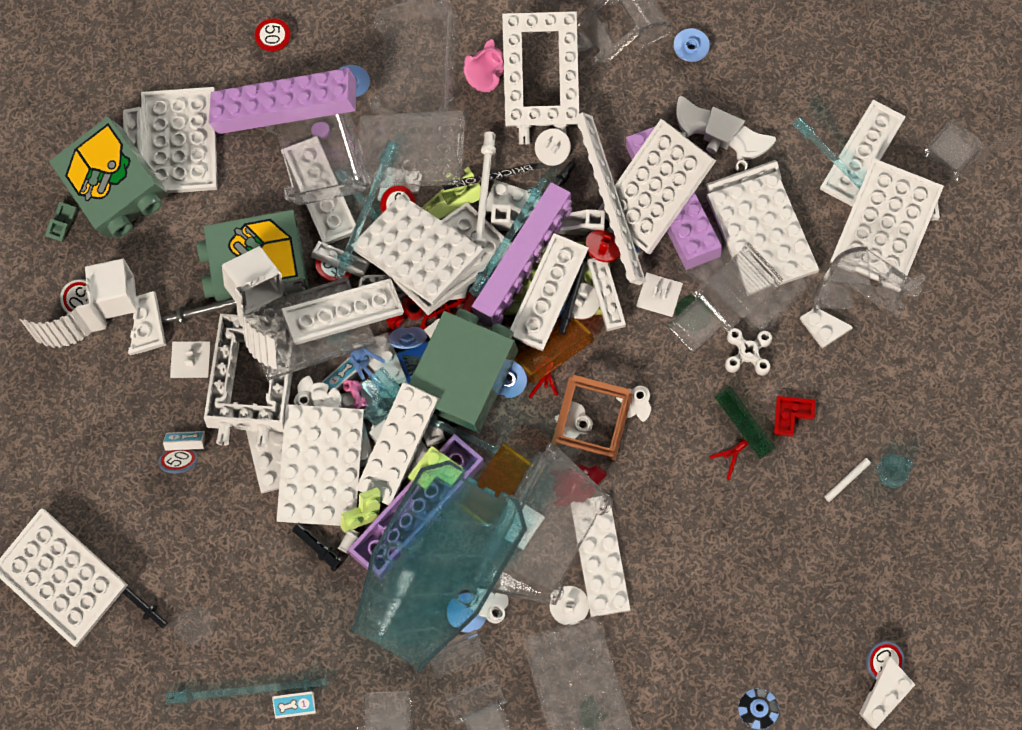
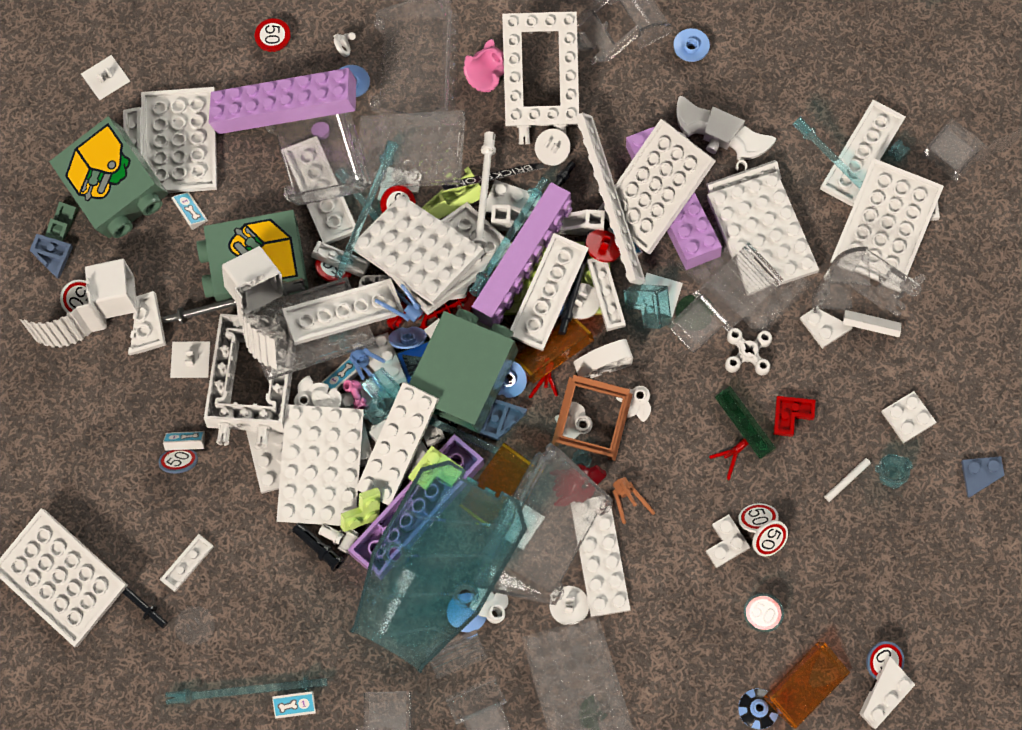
(51, 253): none -> sand blue wing
(105, 77): none -> white piece
(186, 563): none -> white tile
(189, 210): none -> slope
(331, 534): none -> white pin
(342, 40): none -> white piece
(413, 309): none -> medium blue plant
(501, 419): none -> sand blue wing
(582, 456): none -> clear light blue wheel
(603, 359): none -> white beam
(625, 488): none -> nougat plant
(652, 301): none -> clear light blue panel
(732, 542): none -> white plate
(756, 515): none -> piece
(763, 612): none -> piece
(770, 538): none -> piece
(807, 684): none -> clear orange slope
(872, 323): none -> white tile
(899, 151): none -> clear light blue wheel
(908, 417): none -> white plate
(981, 473): none -> sand blue wing

